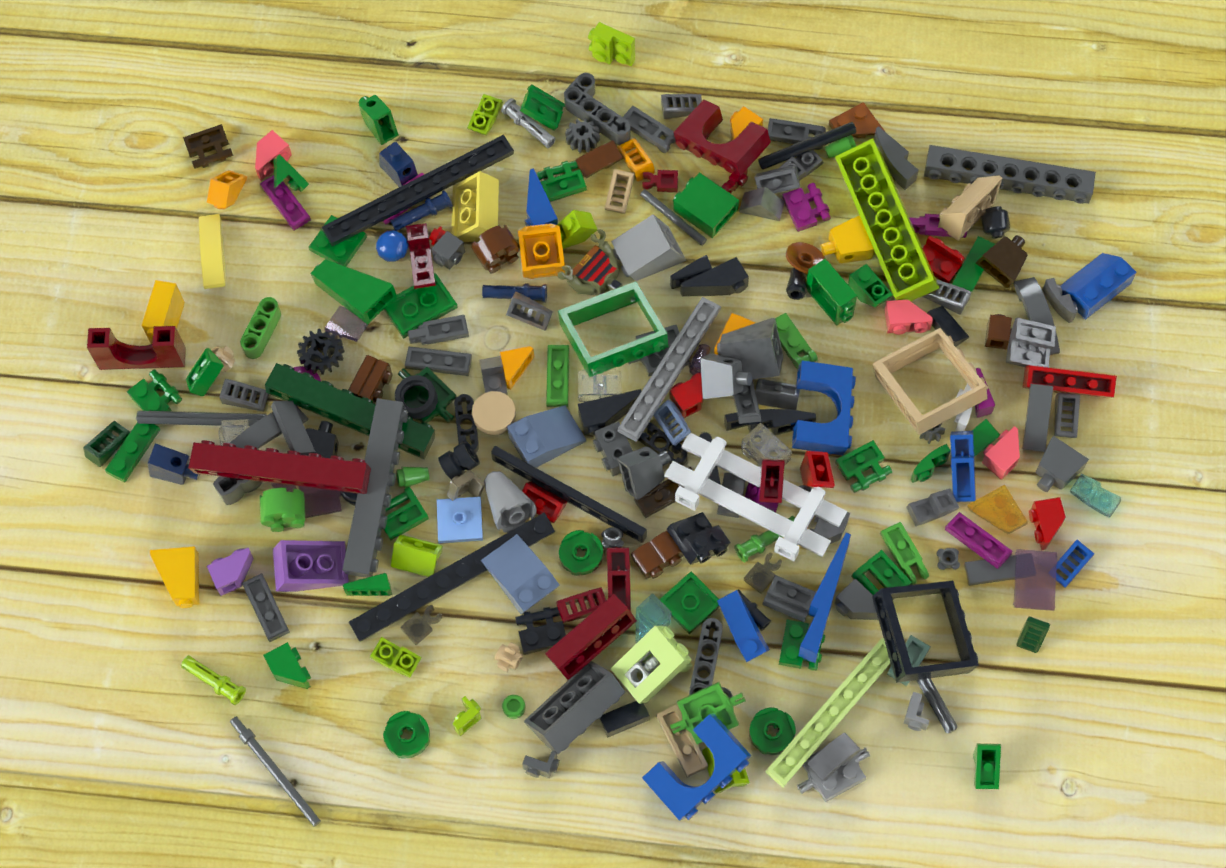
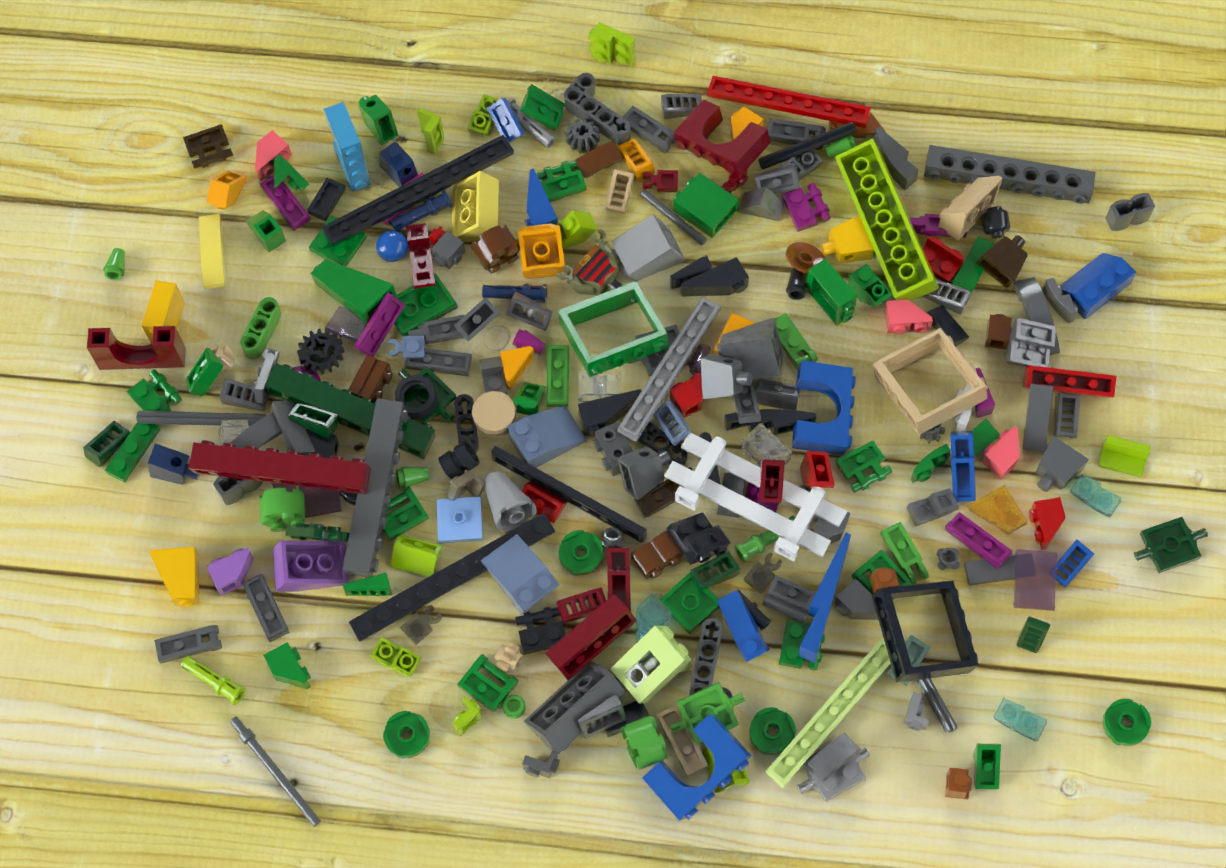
(115, 264): none -> bright green cone
(187, 643): none -> dark grey plate
(266, 230): none -> green slope
(270, 358): none -> hinge
(316, 532): none -> dark green plate
(321, 421): none -> dark green slope
(326, 199): none -> black plate
(347, 147): none -> dark azure arch
(379, 325): none -> magenta tile
(411, 347): none -> sand blue plate
(432, 128): none -> lime panel
(477, 319): none -> dark grey slope
(483, 688): none -> green plate
(505, 120): none -> plate
(525, 339): none -> magenta cone
(529, 398): none -> green slope
(609, 714): none -> flat silver slope
(644, 743): none -> bright green brick
(727, 559): none -> dark green slope
(788, 101): none -> red plate
(883, 578): none -> dark orange brick
(958, 783): none -> dark orange brick
(1019, 720): none -> clear light blue slope
(1124, 455): none -> lime panel
(1131, 211): none -> dark grey brick
(1132, 711): none -> green plate
(1170, 544): none -> dark green plate

